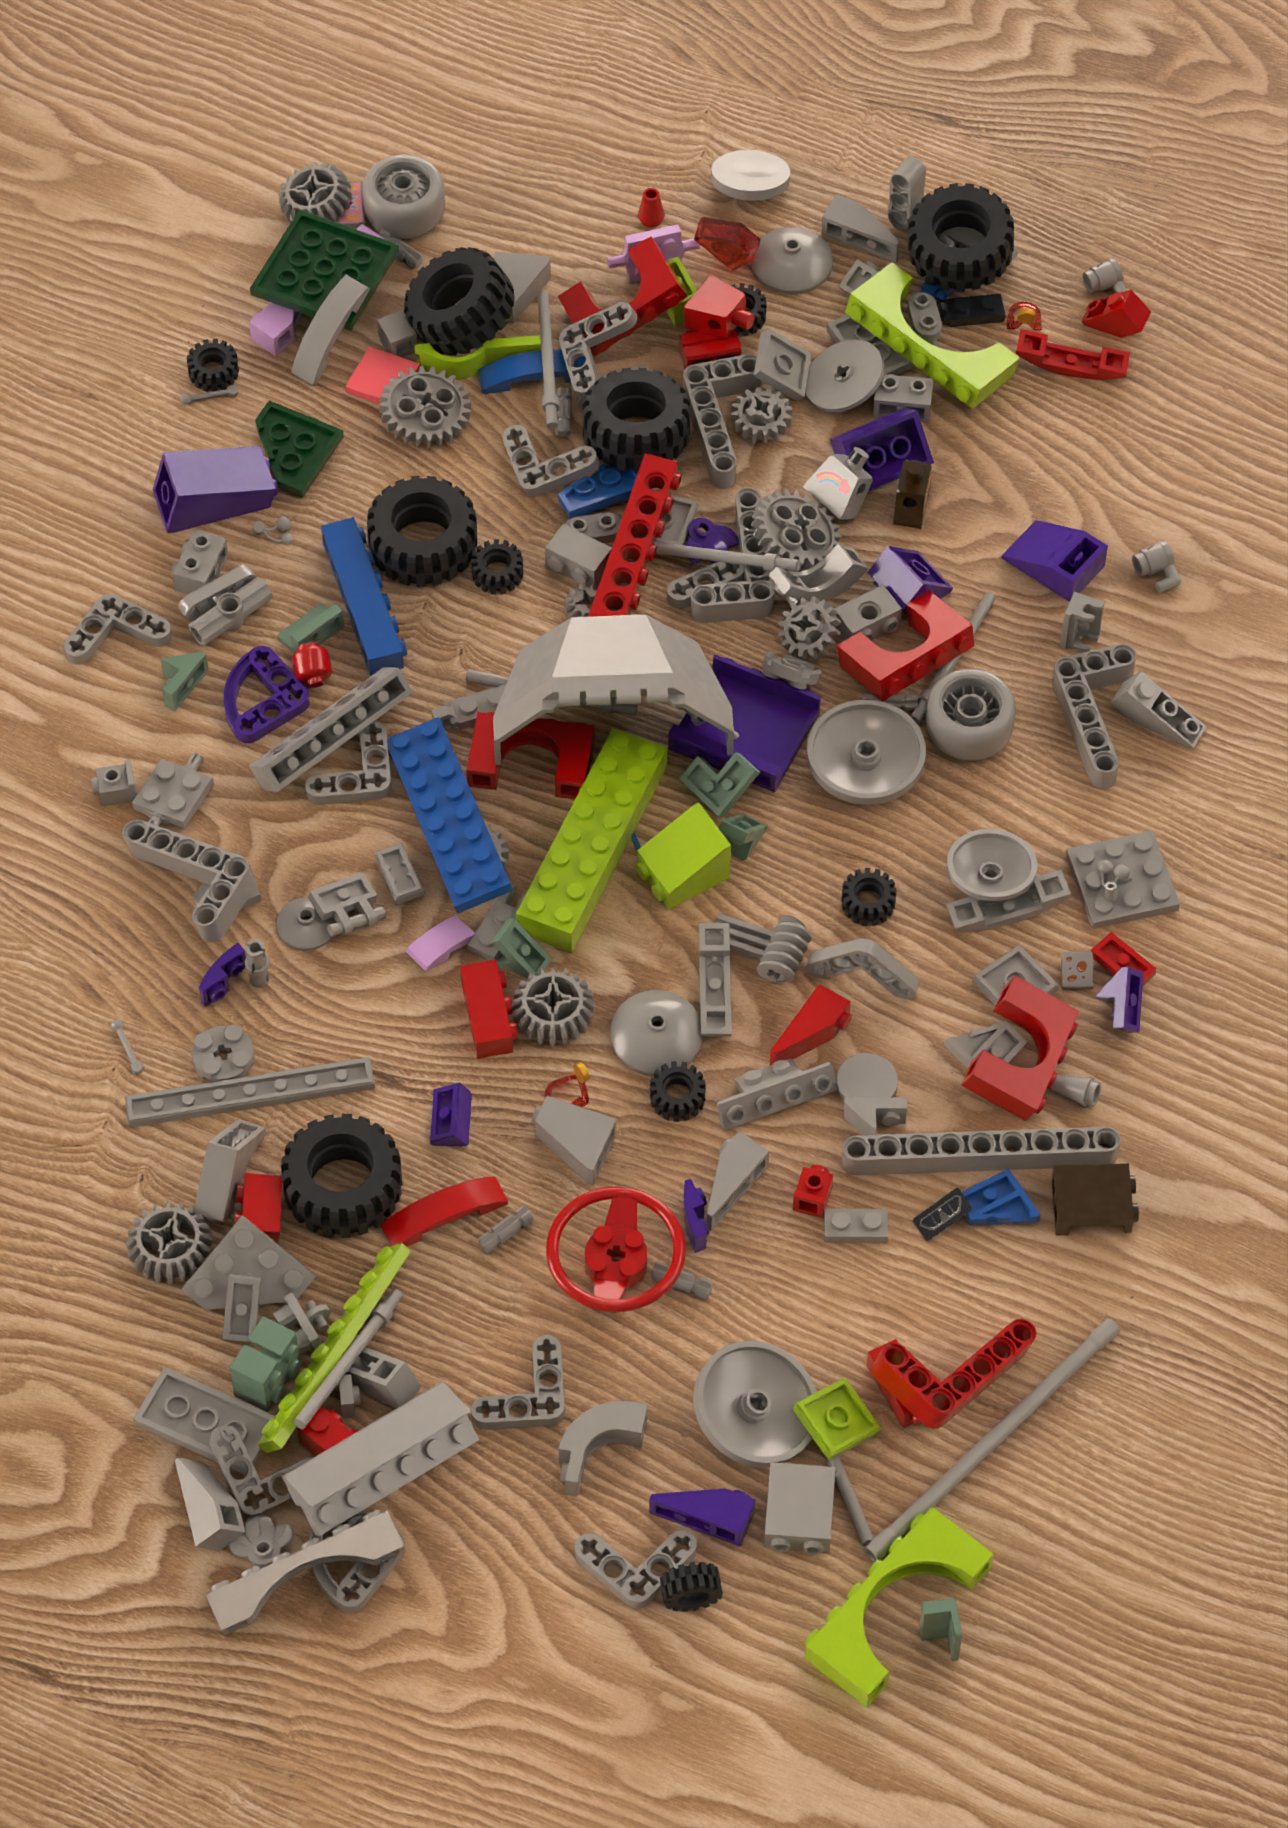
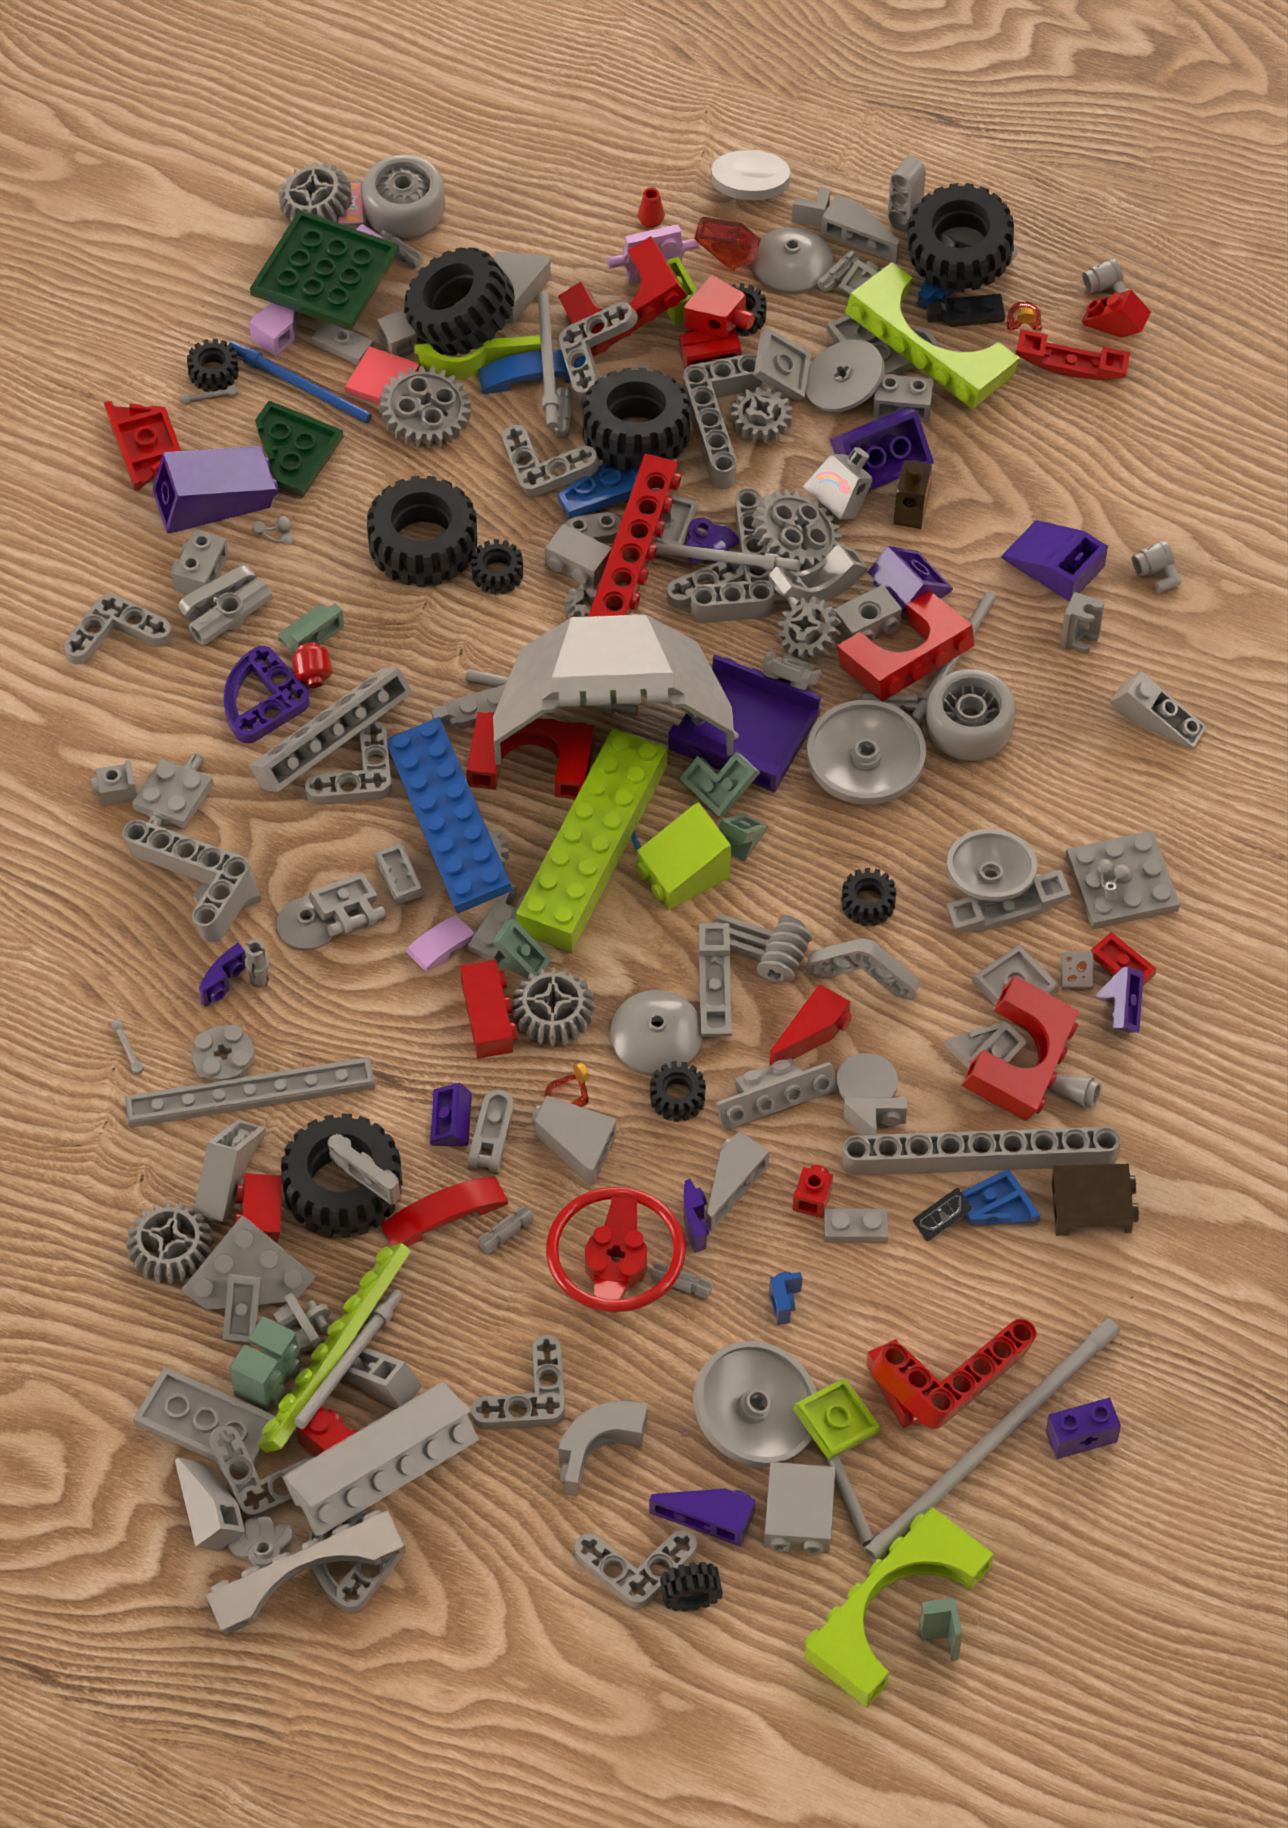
(142, 438): none -> red wing
(183, 675): sand green slope -> none
(255, 358): none -> blue bar
(326, 327): light grey slope -> none
(341, 342): none -> light grey plate
(349, 1396): light grey plate -> none
(362, 595): blue brick -> none
(363, 1169): none -> light grey hinge
(491, 1130): none -> light grey plate
(781, 1294): none -> blue bracket
(810, 211): none -> light grey panel
(837, 271): none -> light grey axle
(924, 311): light grey plate -> none
(1074, 680): light grey beam -> none
(1083, 1428): none -> dark purple brick

